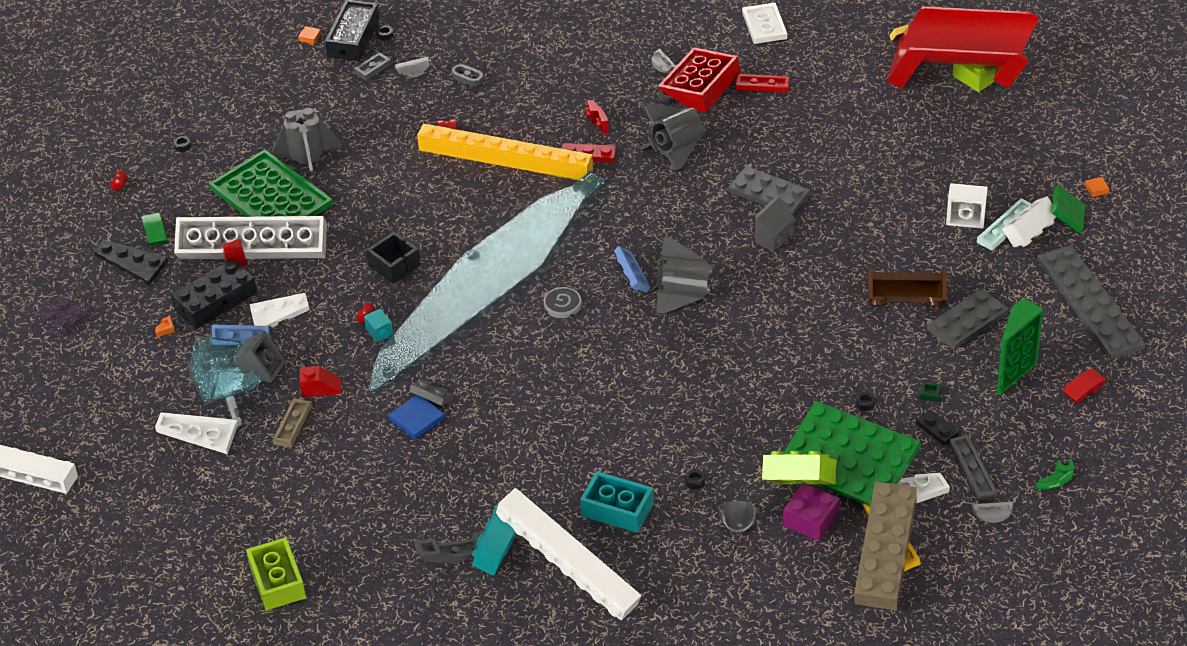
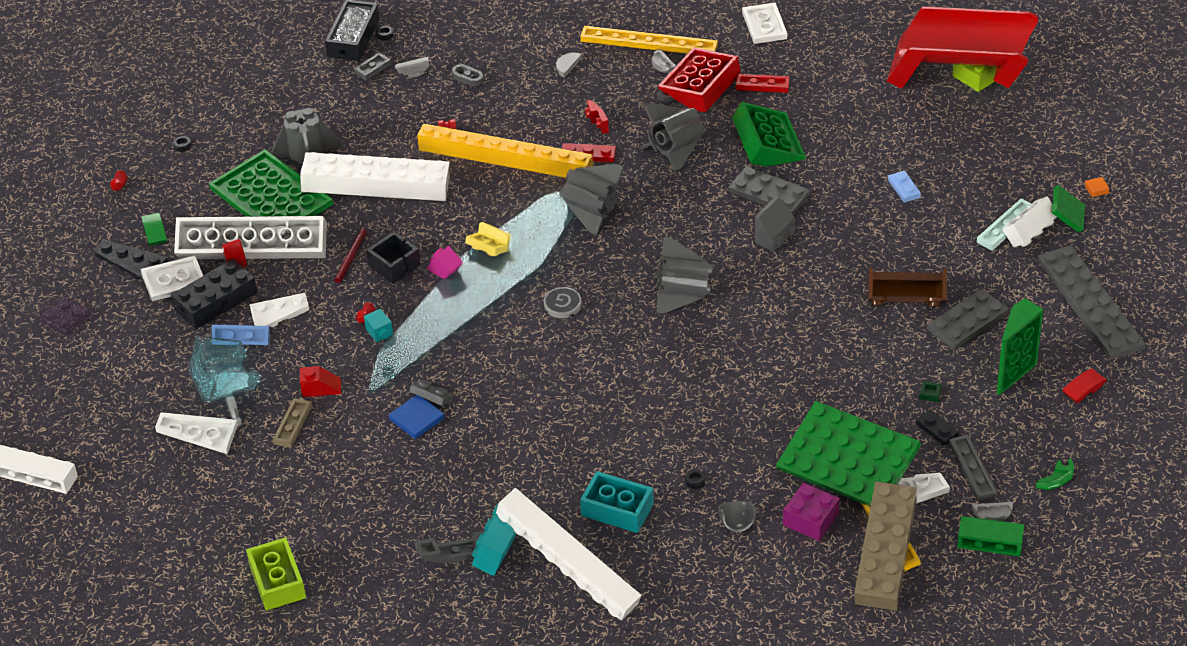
(165, 327): orange tile -> none
(170, 277): none -> white plate
(260, 354): dark grey slope -> none
(309, 35): tile -> none
(350, 256): none -> dark red bar
(375, 176): none -> white brick
(444, 262): none -> dark pink slope
(489, 240): none -> light yellow bracket
(567, 63): none -> tile
(592, 193): none -> dark grey brick
(632, 269): medium blue plate -> none
(645, 40): none -> yellow plate
(767, 135): none -> green slope
(799, 468): brick -> none
(865, 401): black tile -> none
(897, 32): light yellow tile -> none
(904, 186): none -> light blue plate
(966, 205): white brick -> none
(990, 536): none -> green brick

